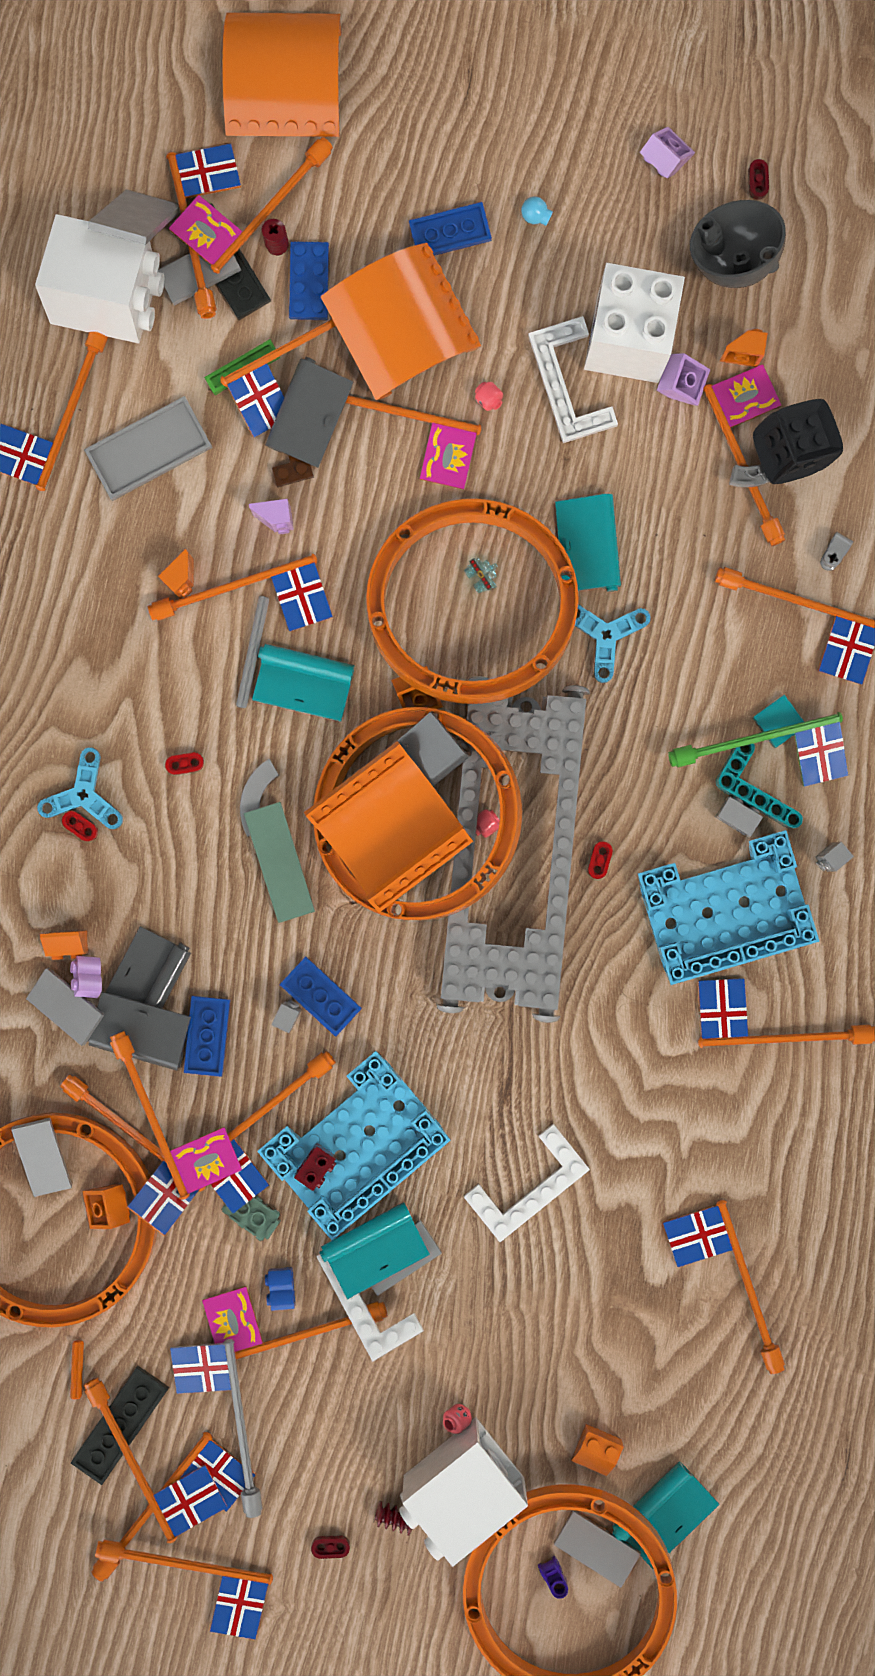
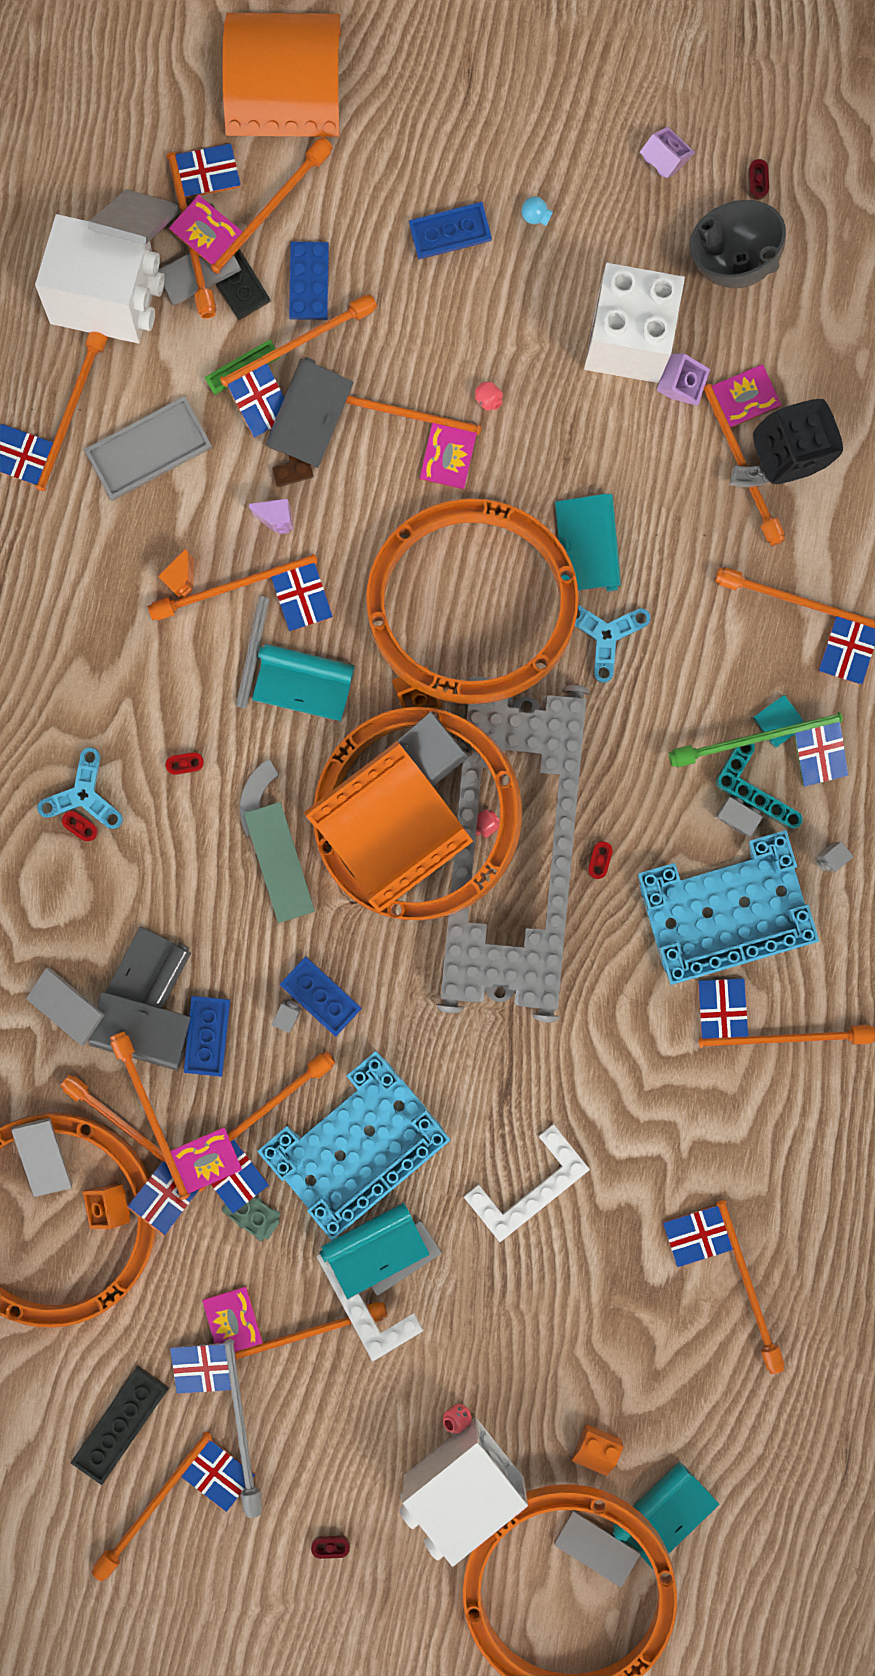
(64, 943): orange slope -> none
(77, 1369): orange axle -> none
(86, 976): lavender brick -> none
(178, 1504): flag -> none
(239, 1595): flag -> none
(275, 236): dark red piece -> none
(281, 1288): blue brick -> none
(315, 1166): dark red brick -> none
(390, 1517): dark red piece -> none
(399, 318): orange panel -> none
(477, 568): clear light blue hips -> none
(543, 346): white plate -> none
(553, 1574): dark purple piece -> none
(746, 349): orange slope -> none
(837, 550): light grey piece -> none

